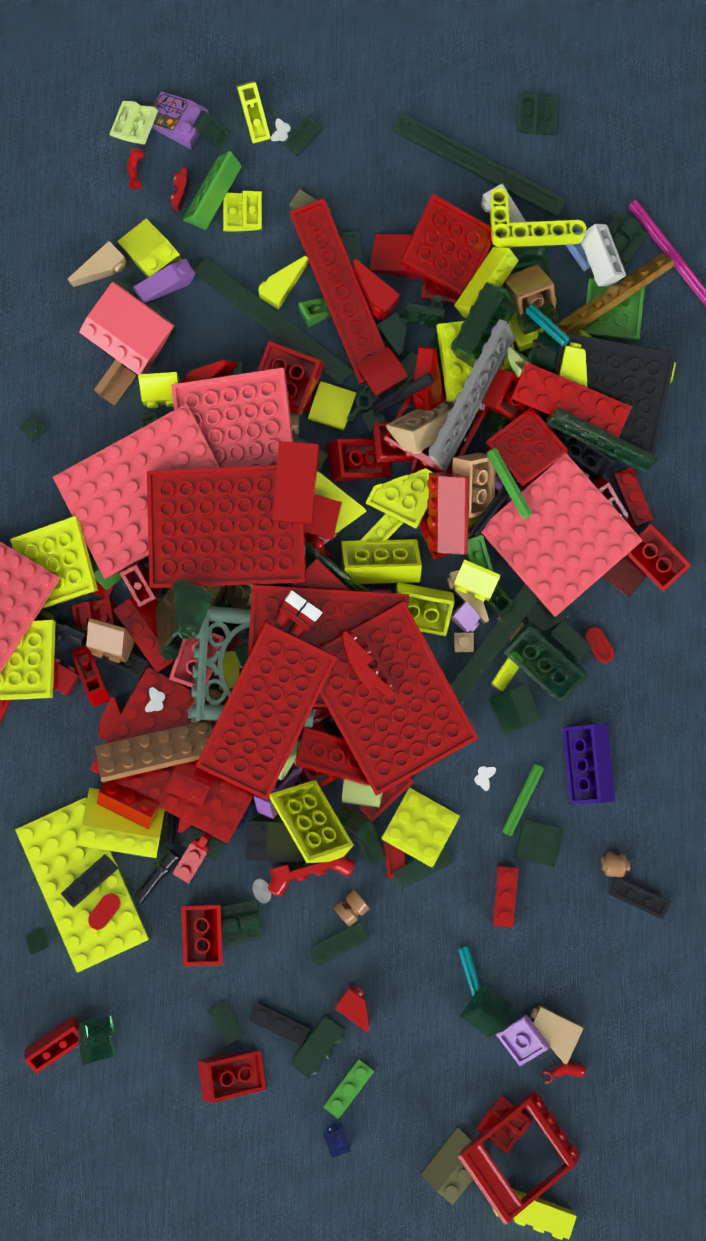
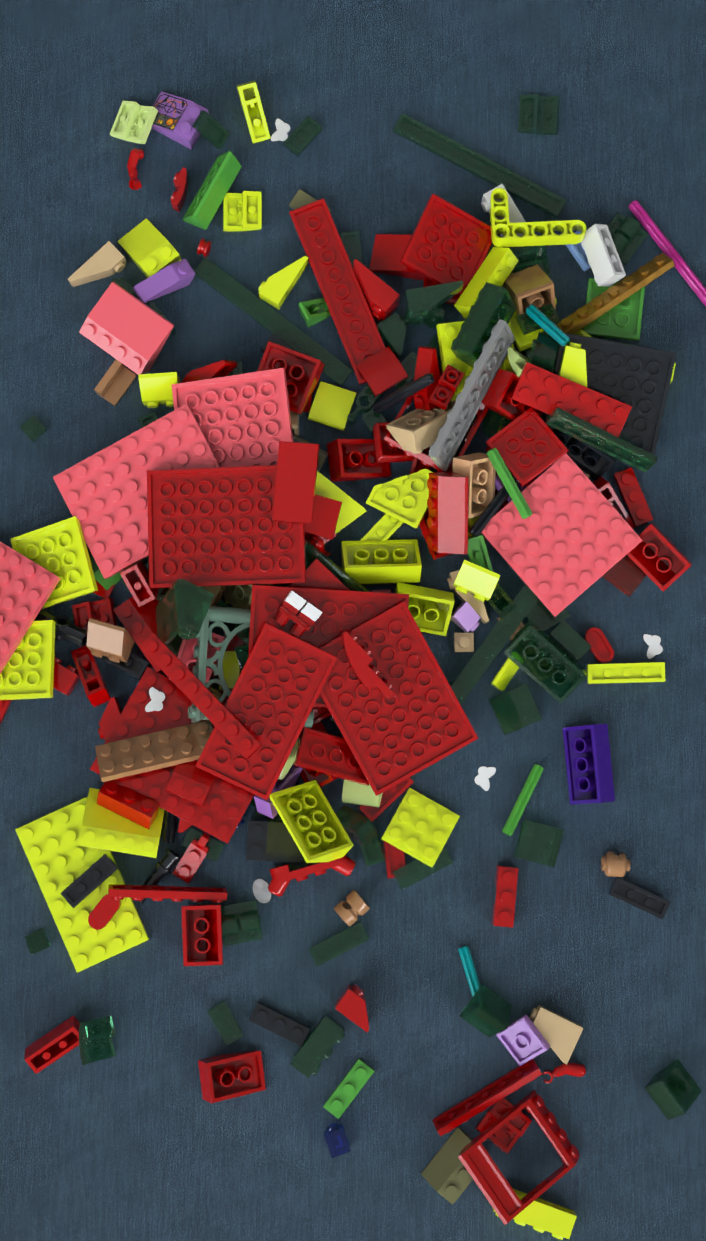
(175, 893): none -> red plate
(200, 696): none -> red plate
(204, 247): none -> red bush
(427, 299): none -> clear green slope
(446, 387): none -> red slope
(486, 1097): none -> red plate
(625, 673): none -> neon yellow plate
(654, 645): none -> white sticker
(673, 1090): none -> clear green slope

